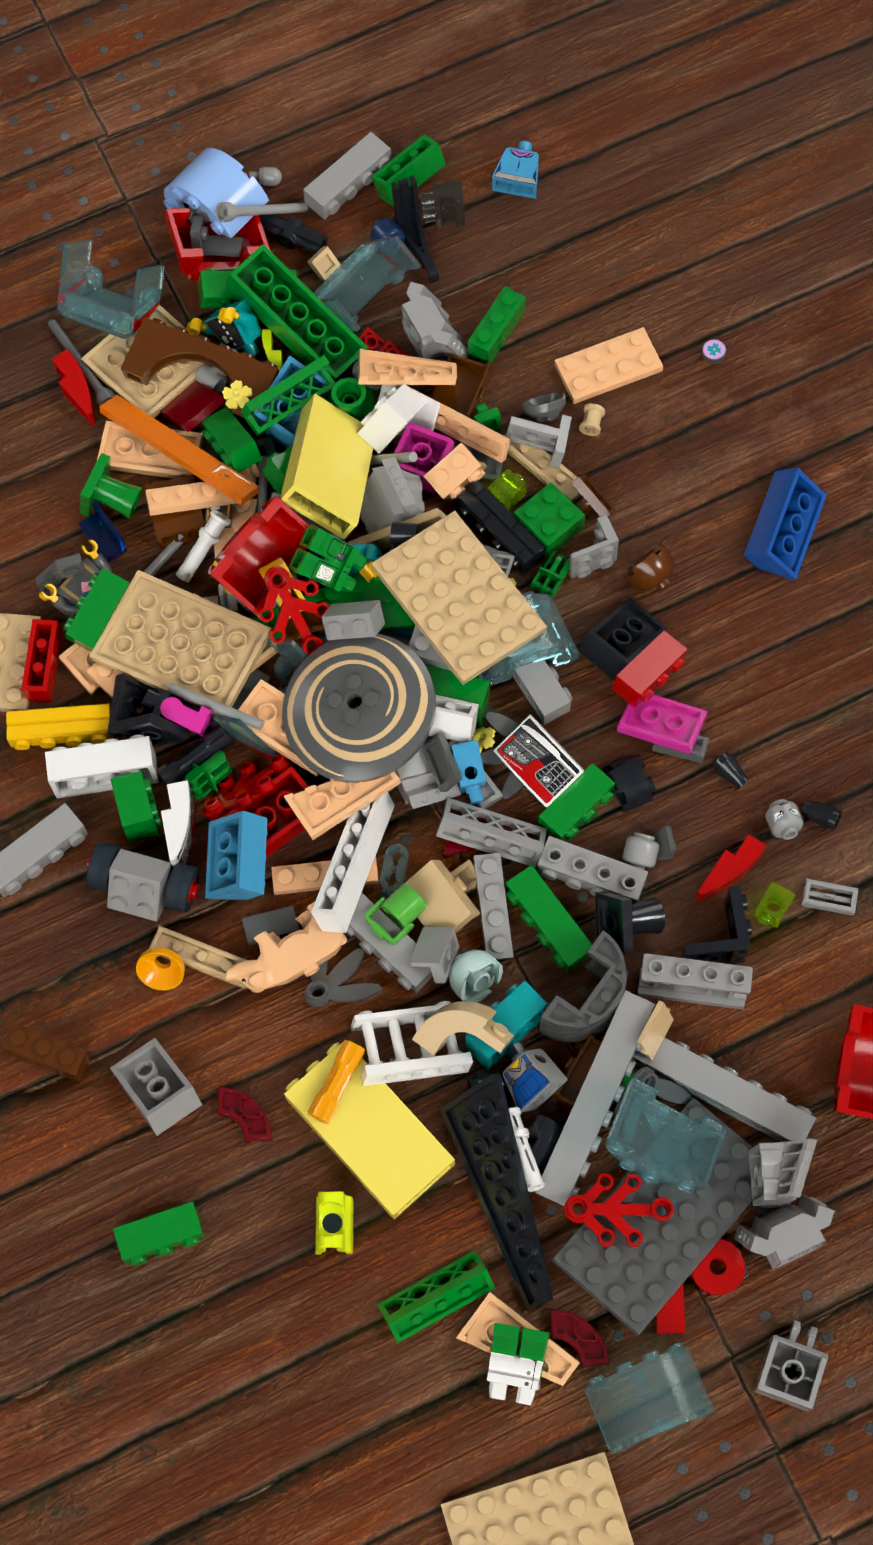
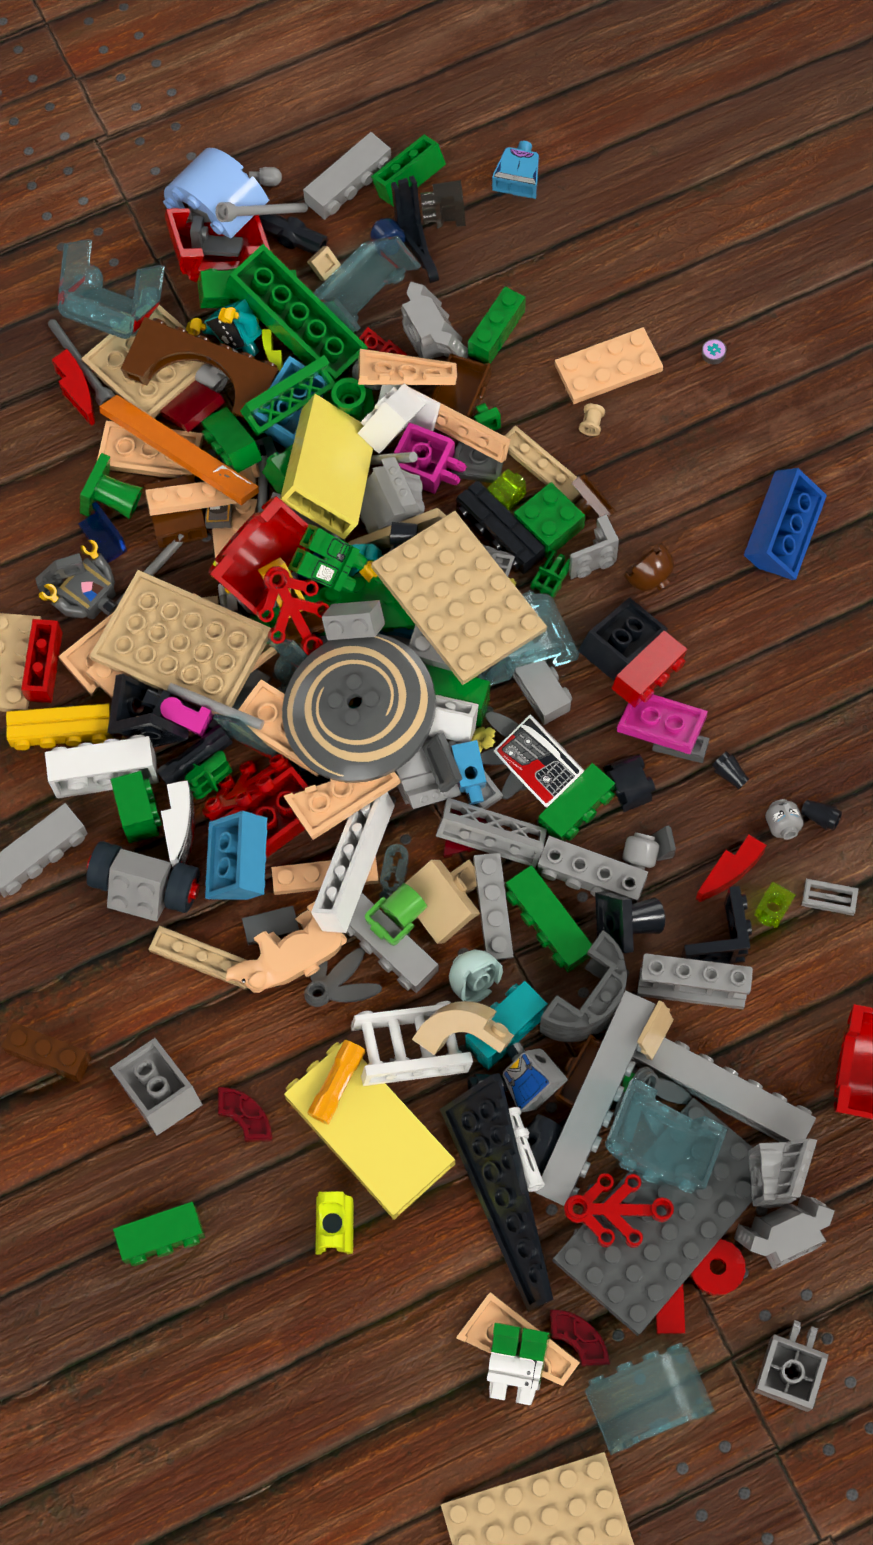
(95, 609): green brick -> none
(160, 975): light orange piece -> none
(207, 537): white pin -> none
(237, 395): light yellow plant -> none
(436, 950): light grey panel -> none
(438, 1299): green fence -> none
(455, 472): light nougat bracket -> none
(541, 436): light grey bracket -> none
(544, 407): dark grey piece -> none

